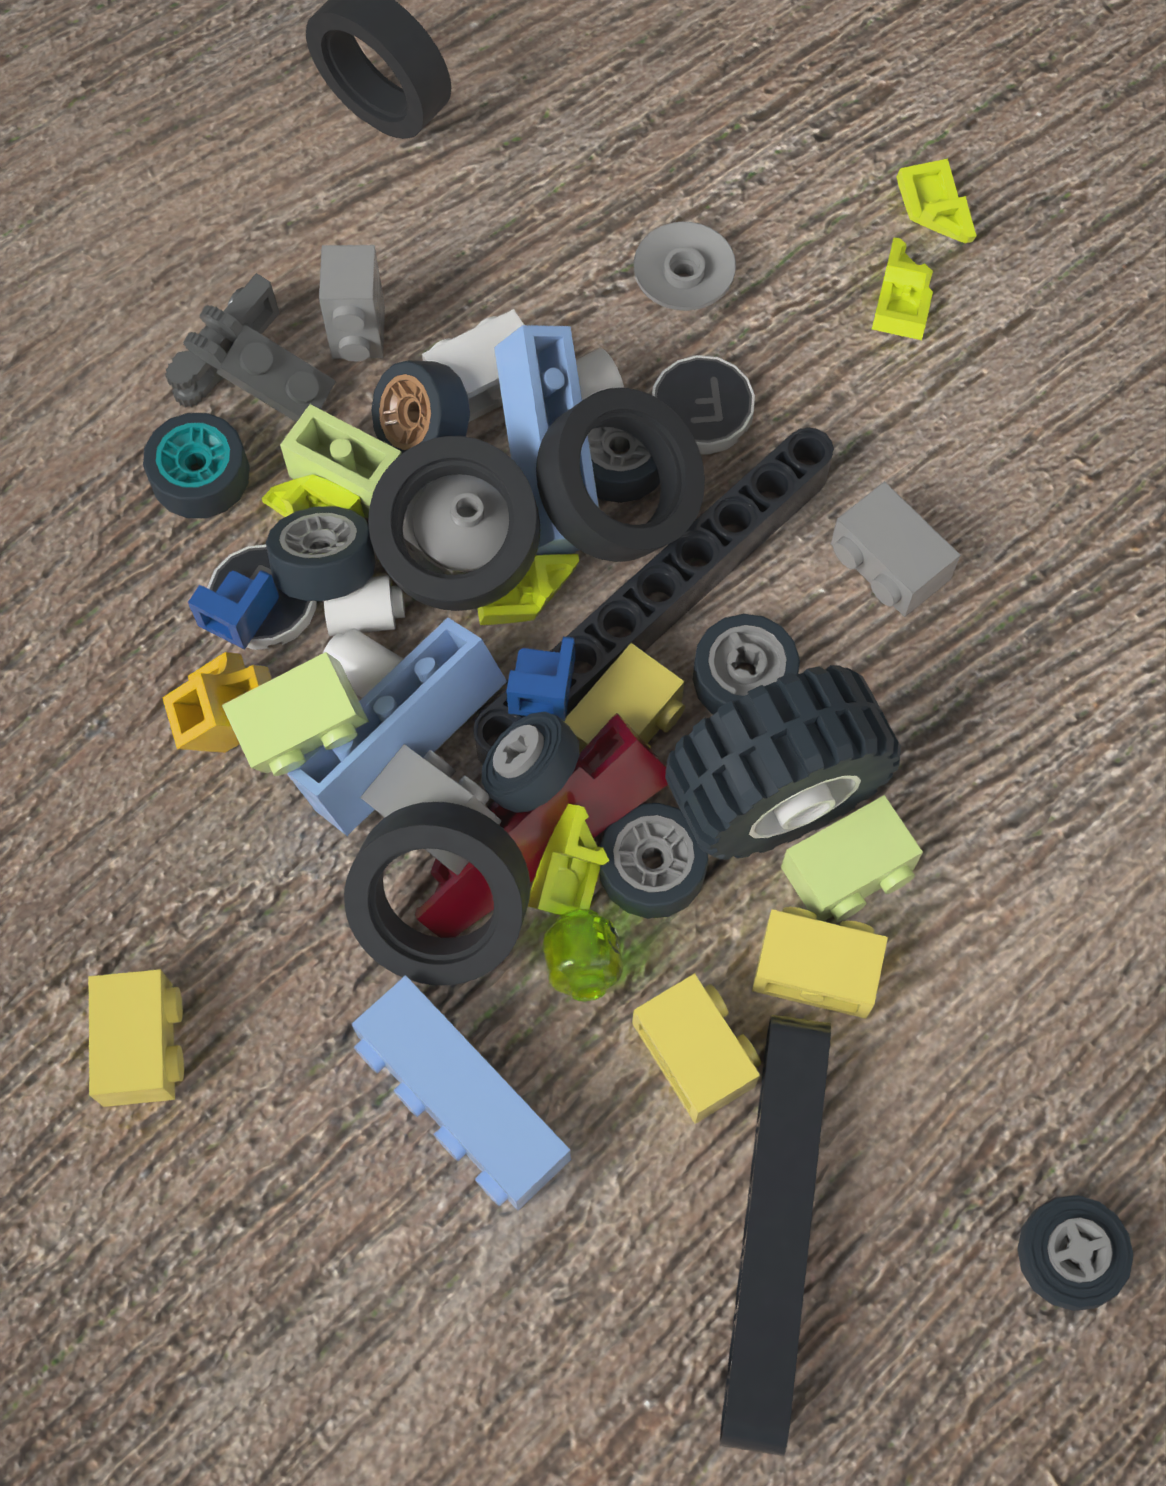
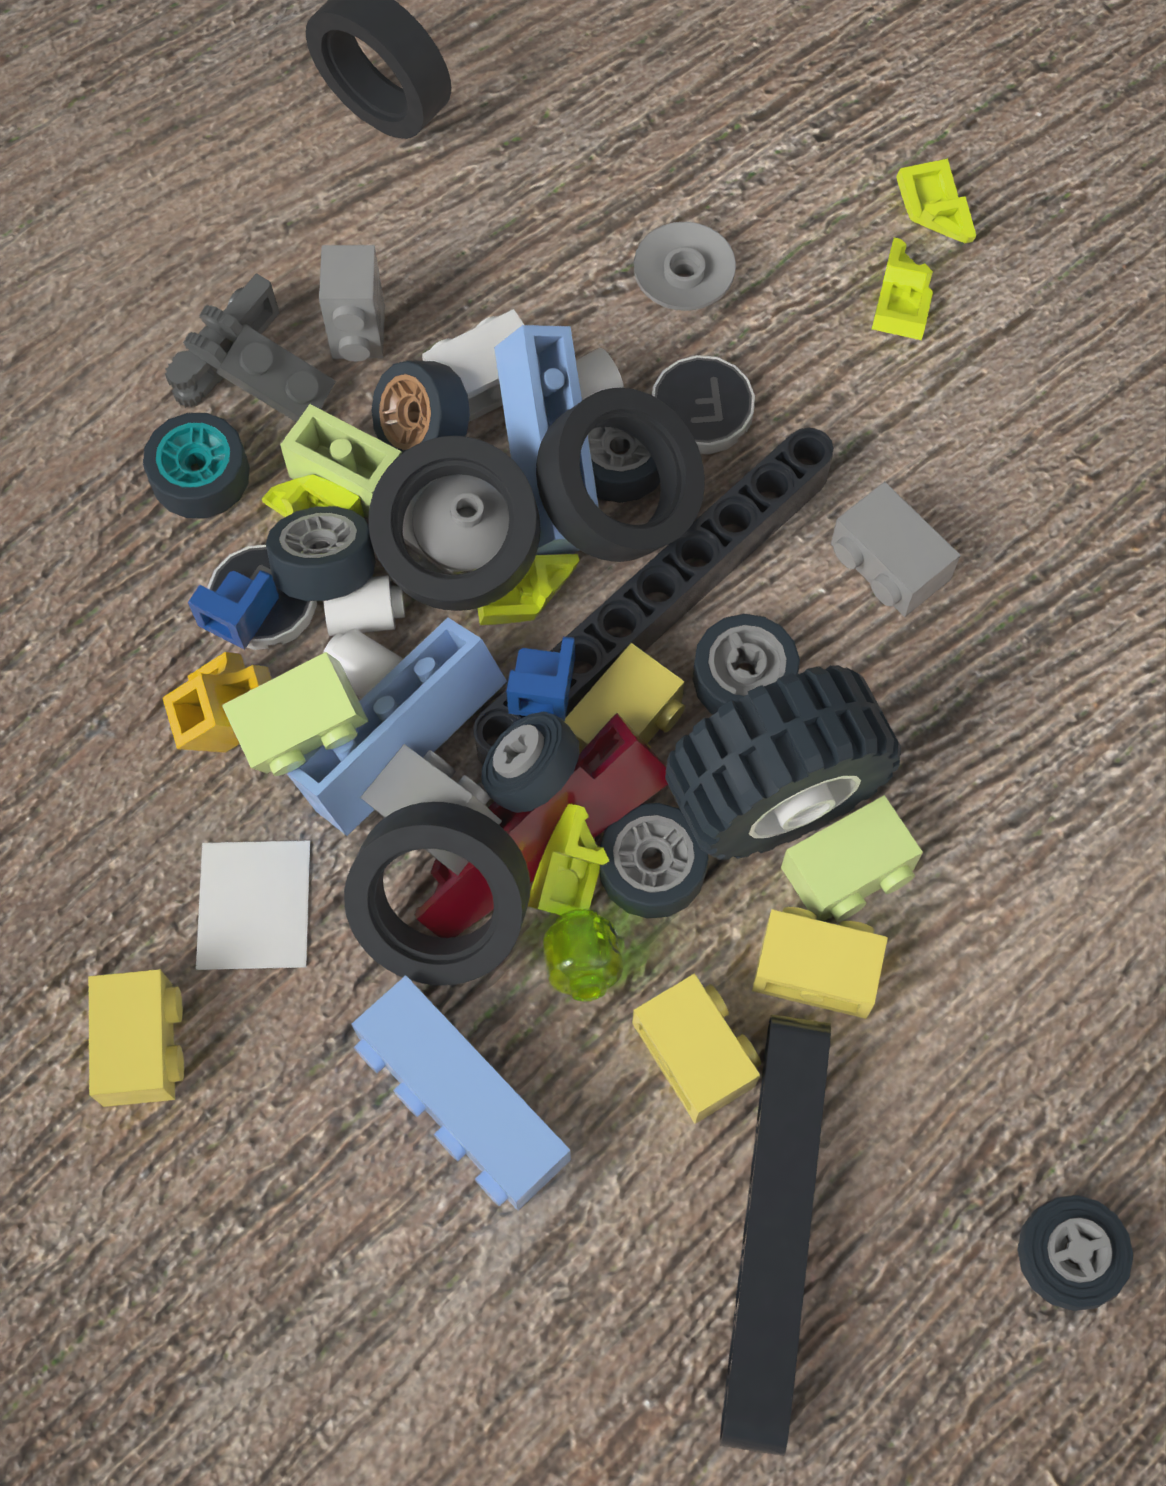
(253, 905): none -> white sticker

